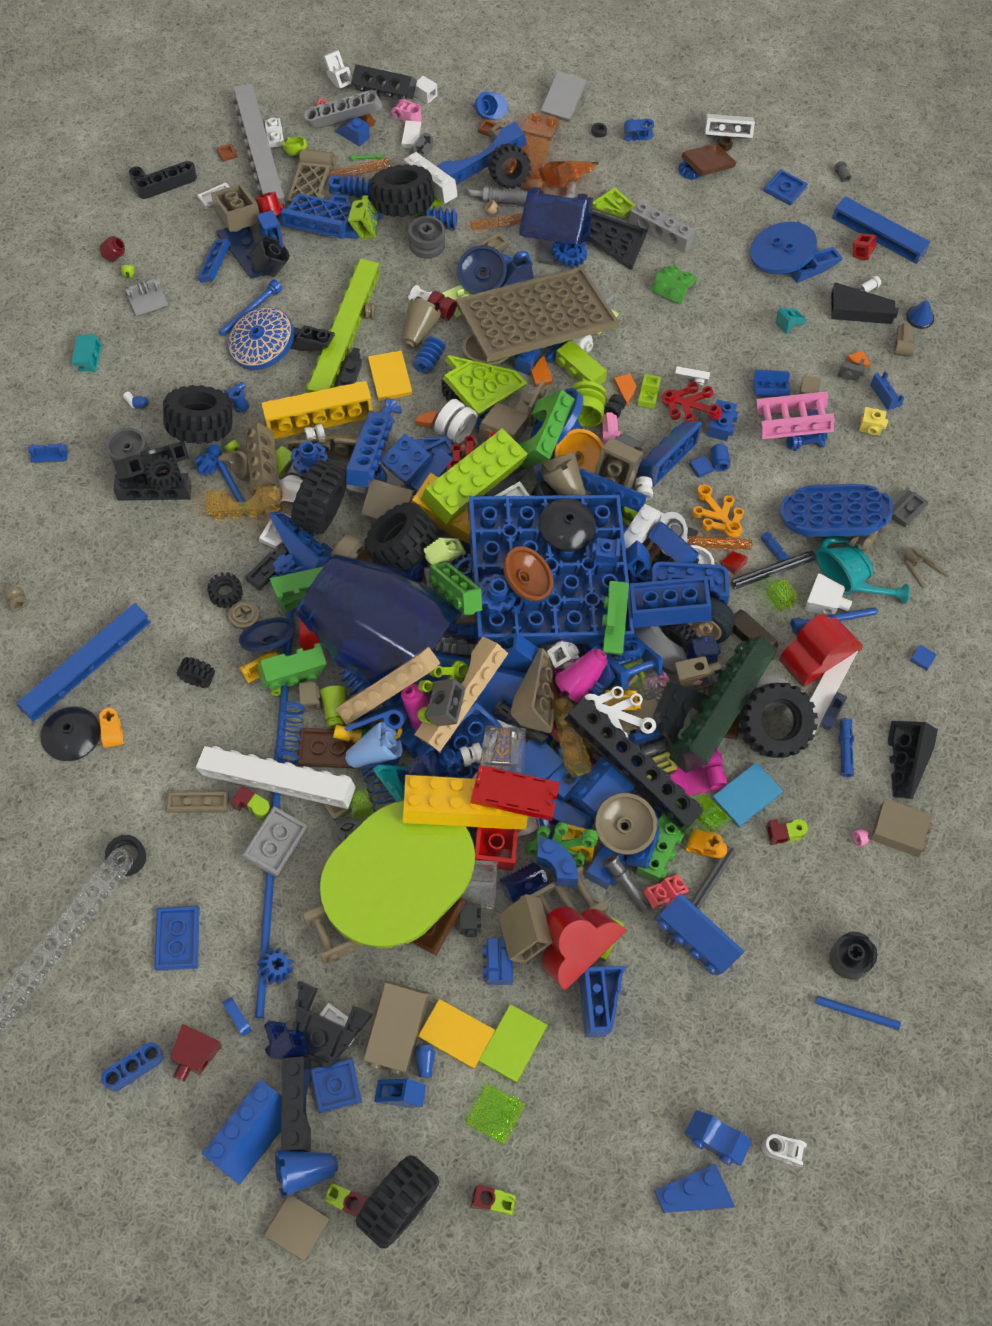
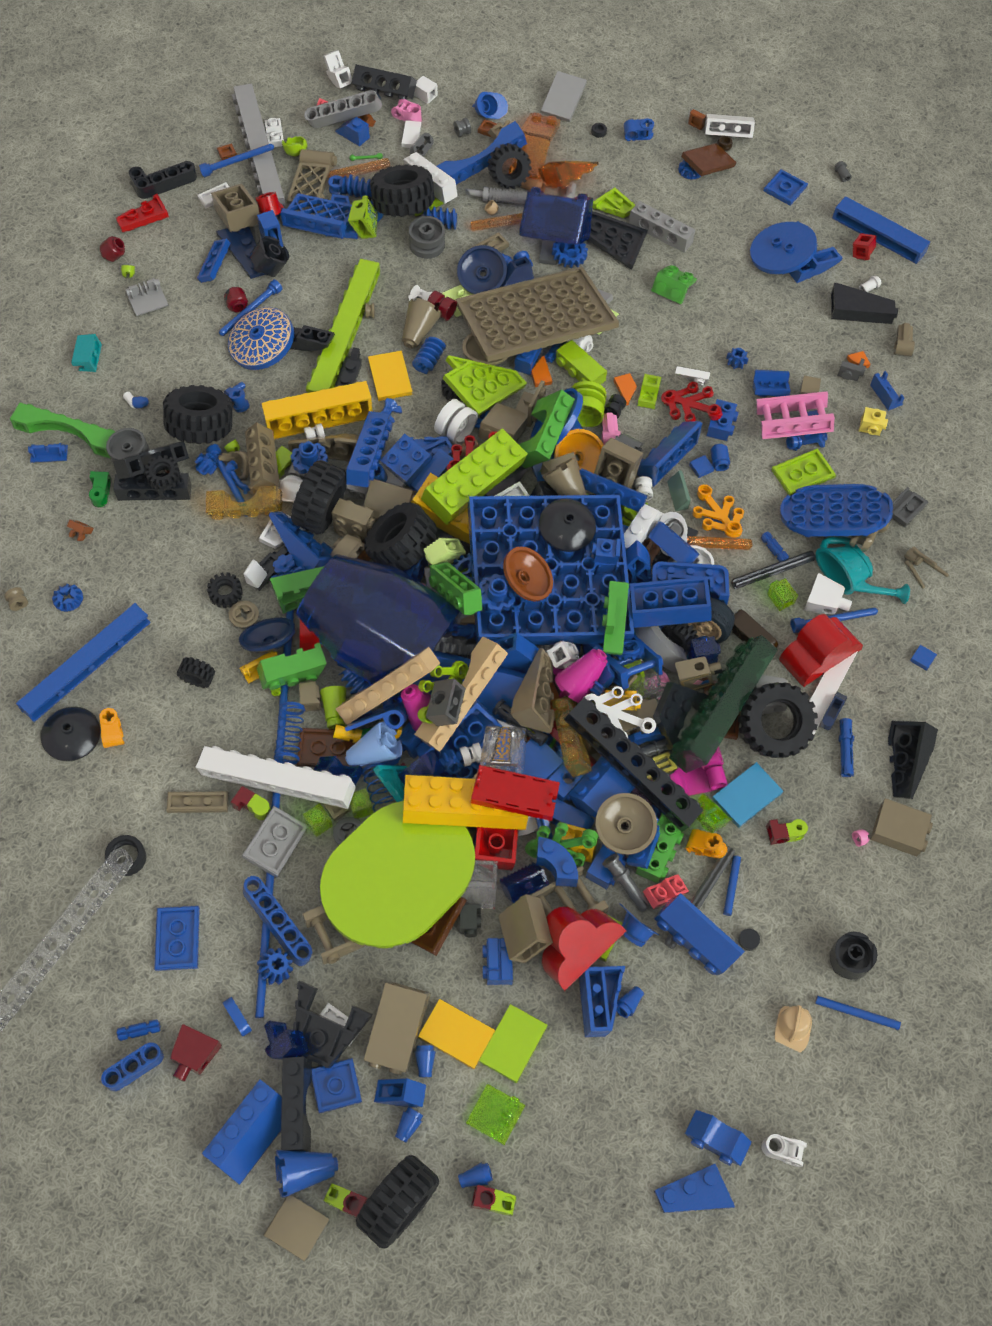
(33, 419): none -> bright green arch
(68, 604): none -> blue gear
(79, 527): none -> dark orange tile
(101, 487): none -> green leg
(138, 1030): none -> blue axle
(142, 216): none -> red wing
(207, 169): none -> blue piece
(230, 468): none -> blue piece
(235, 299): none -> dark red head
(254, 574): none -> white slope
(277, 930): none -> blue beam
(317, 820): none -> clear neon green brick
(334, 766): none -> clear blue brick
(352, 519): none -> dark tan brick
(408, 1124): none -> blue cone
(427, 419): orange tile -> none
(462, 127): none -> dark grey wheel
(476, 1176): none -> blue cone
(628, 1003): none -> blue cone
(635, 930): none -> blue piece
(679, 491): none -> sand green slope
(697, 119): none -> dark orange tile
(732, 885): none -> blue bar
(734, 562): red slope -> none
(737, 358): none -> blue gear
(749, 939): none -> black tile
(788, 318): teal slope -> none
(793, 1027): none -> tan piece
(803, 471): none -> lime tile
(920, 315): blue hat -> none

